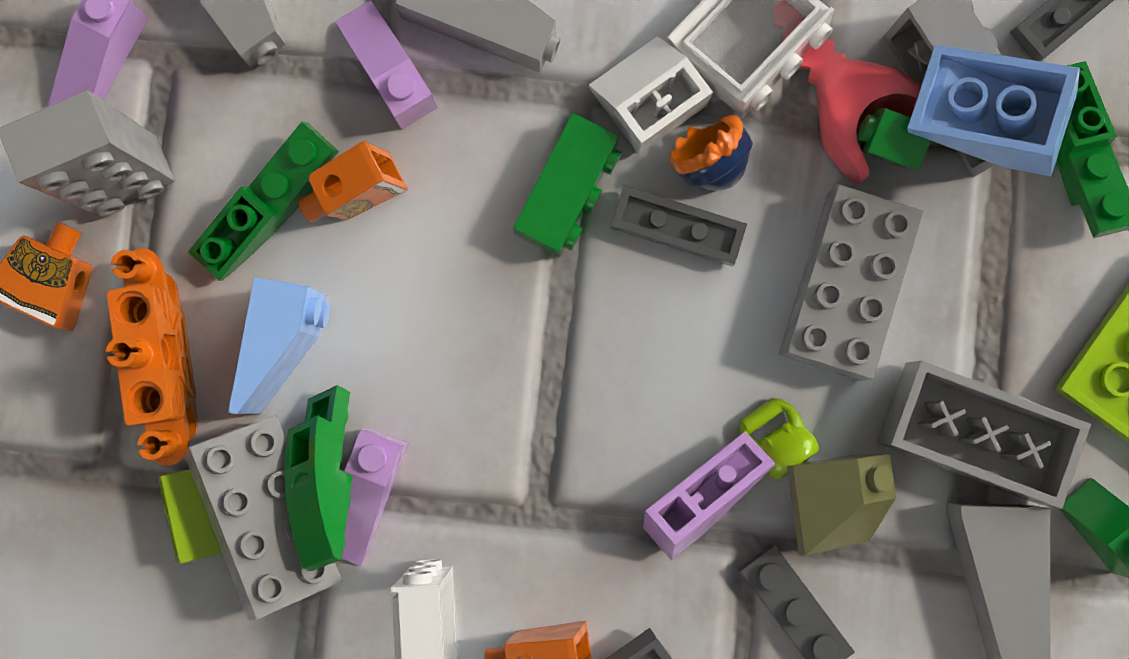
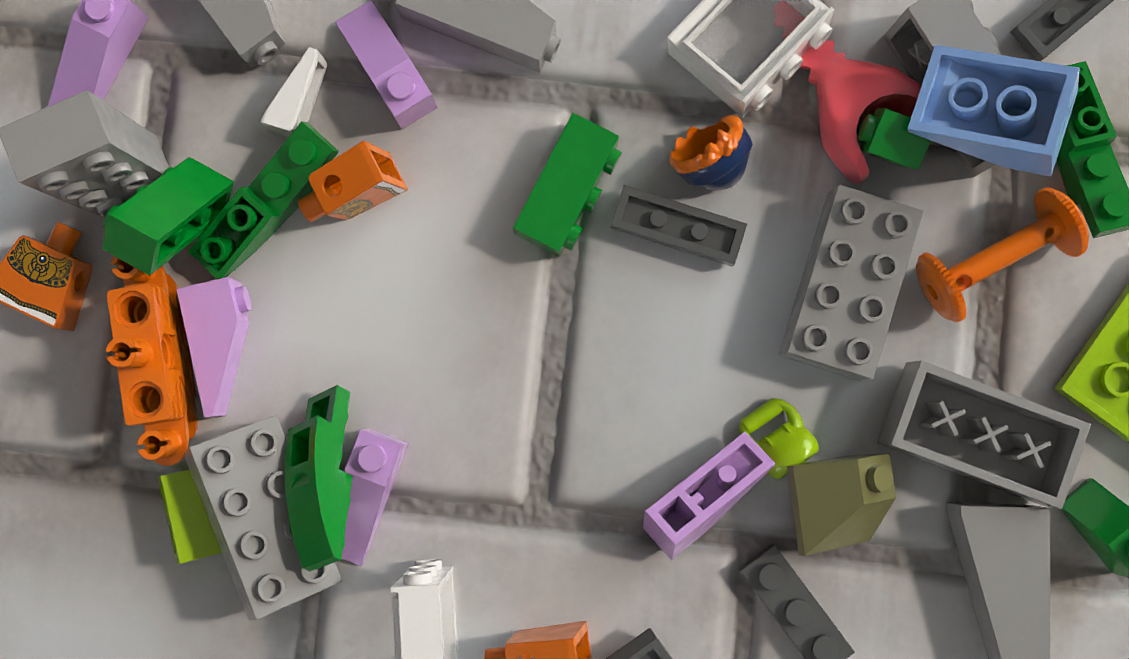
(165, 215): none -> green brick
(216, 333): none -> lavender slope
(277, 334): light blue slope -> none
(297, 95): none -> white slope
(651, 93): white slope -> none
(1057, 223): none -> orange hose

